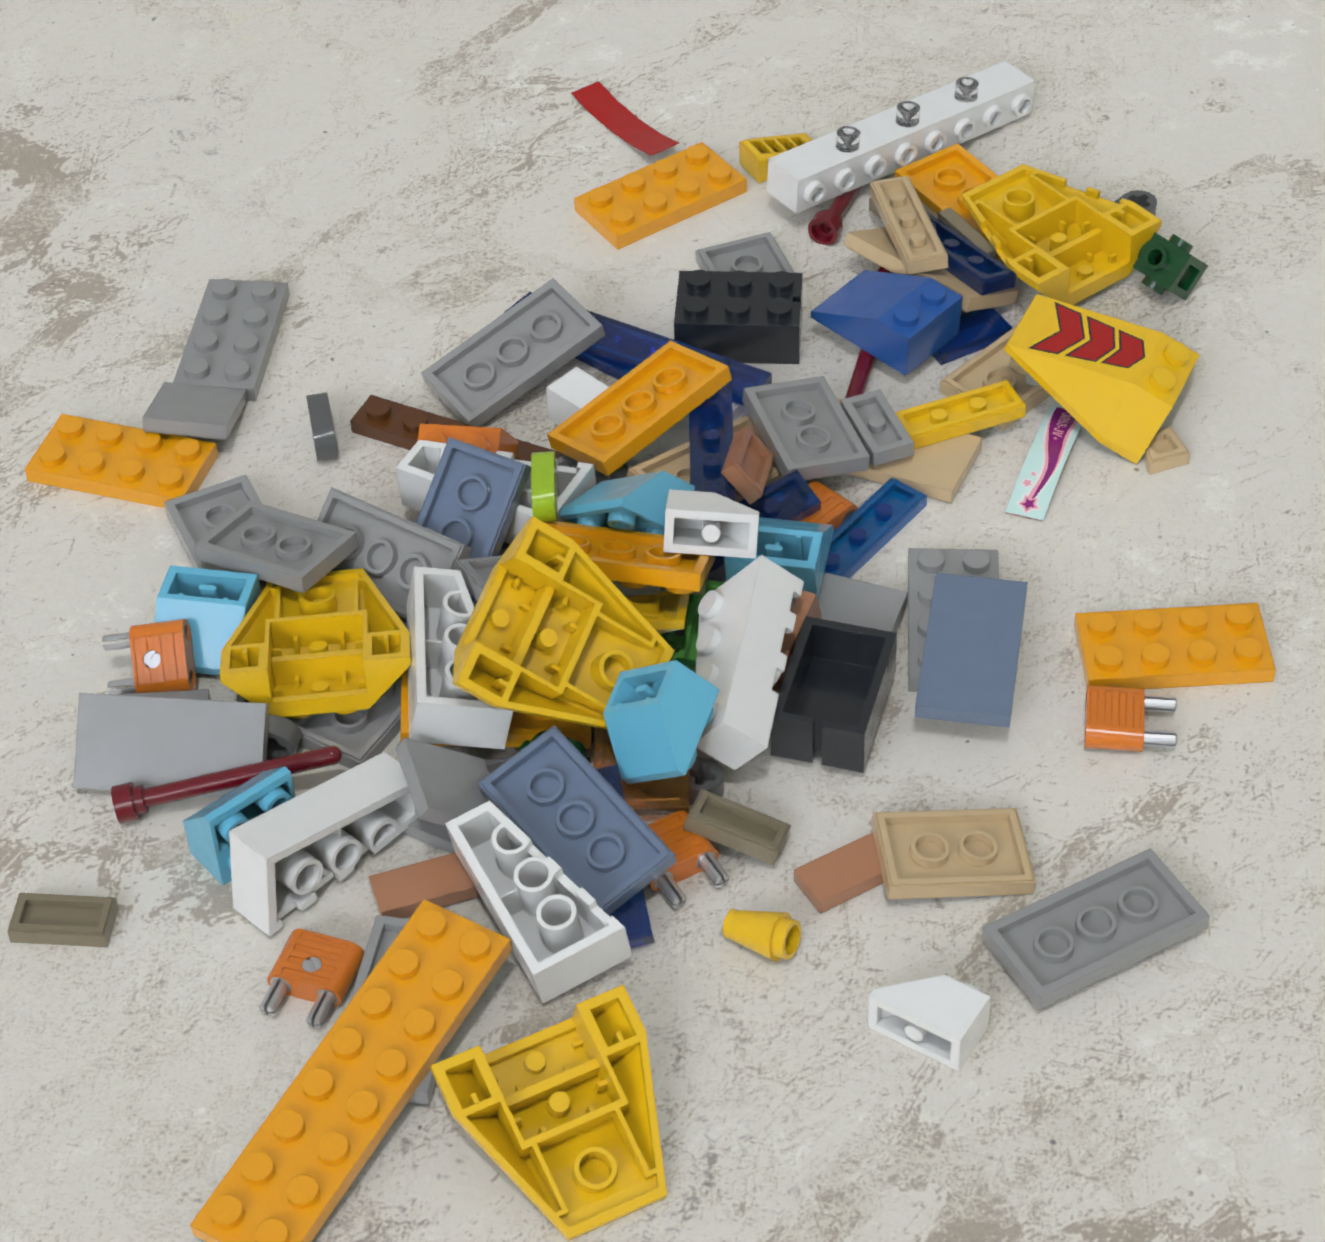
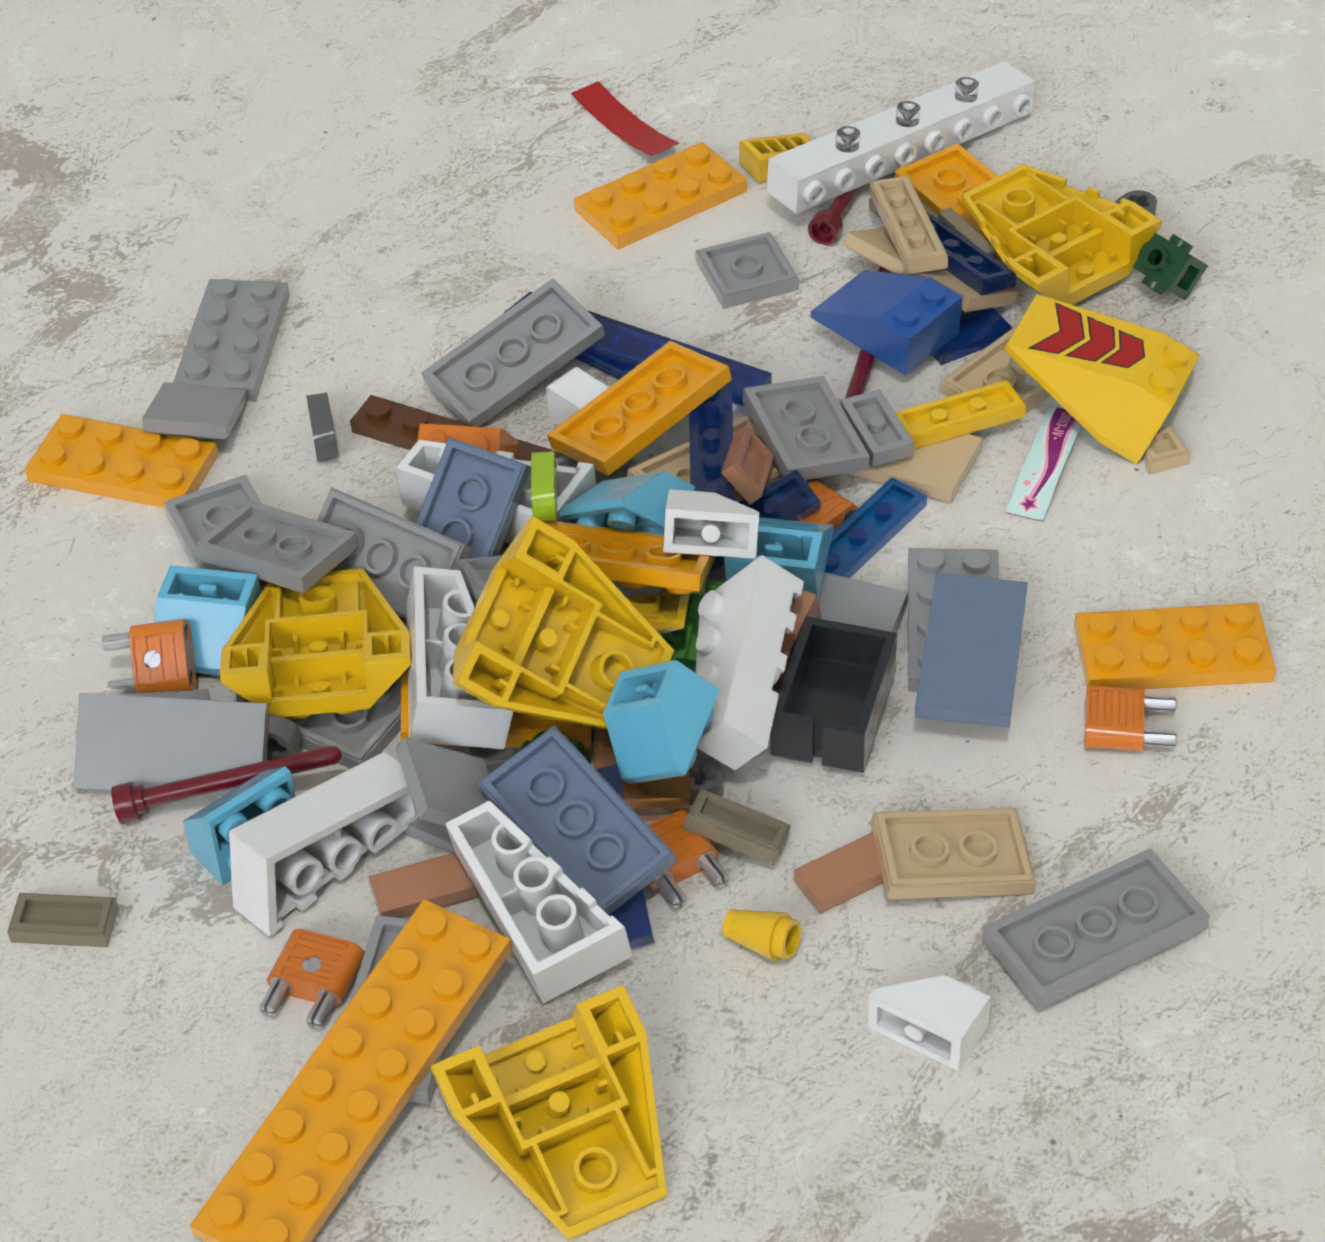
(741, 314): black piece -> none

